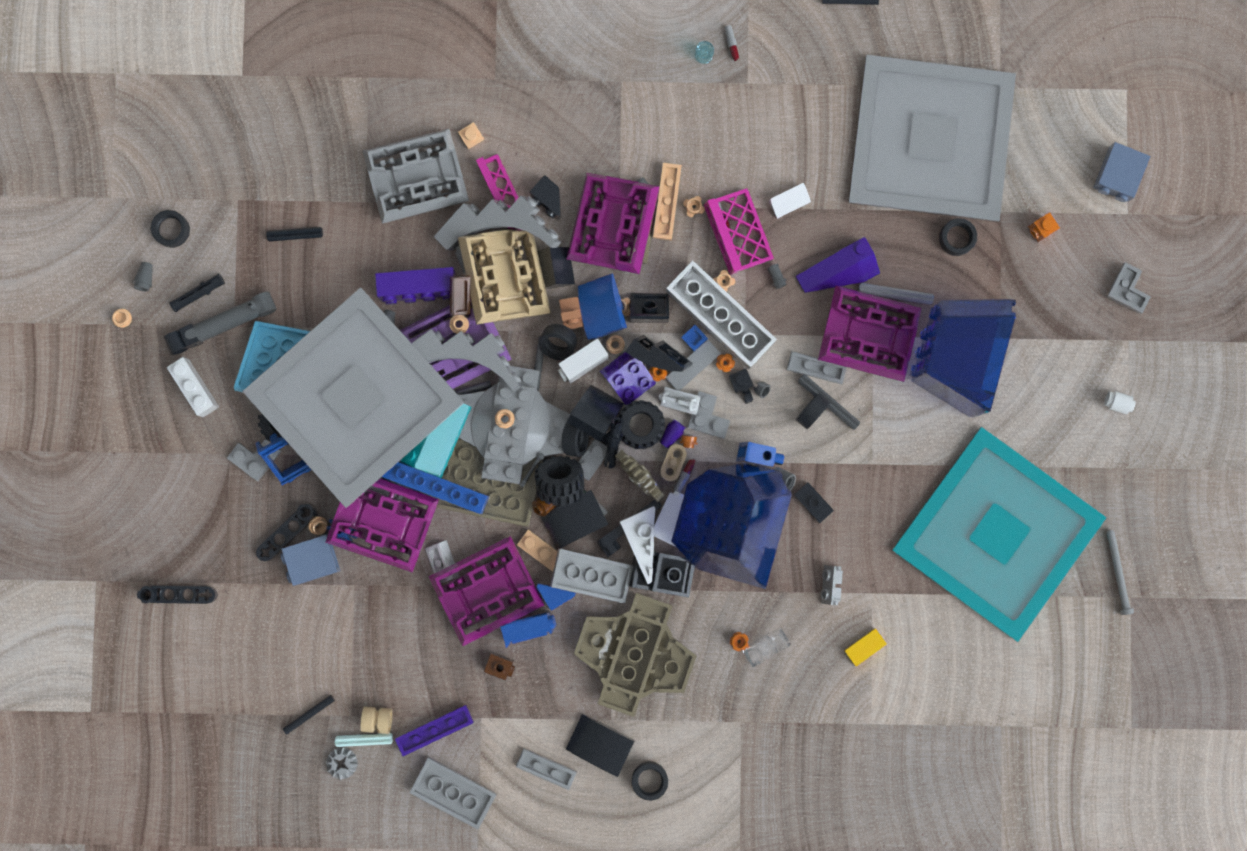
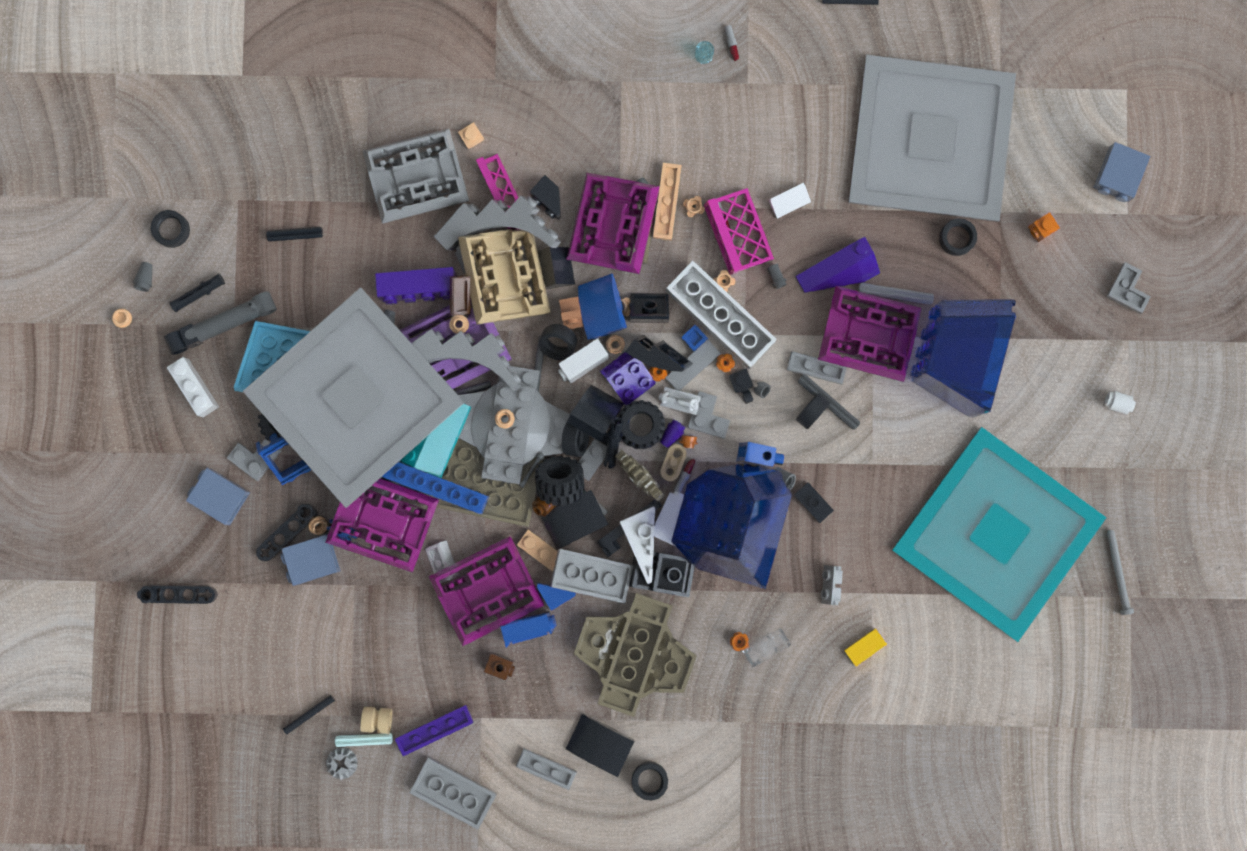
(217, 496): none -> sand blue brick

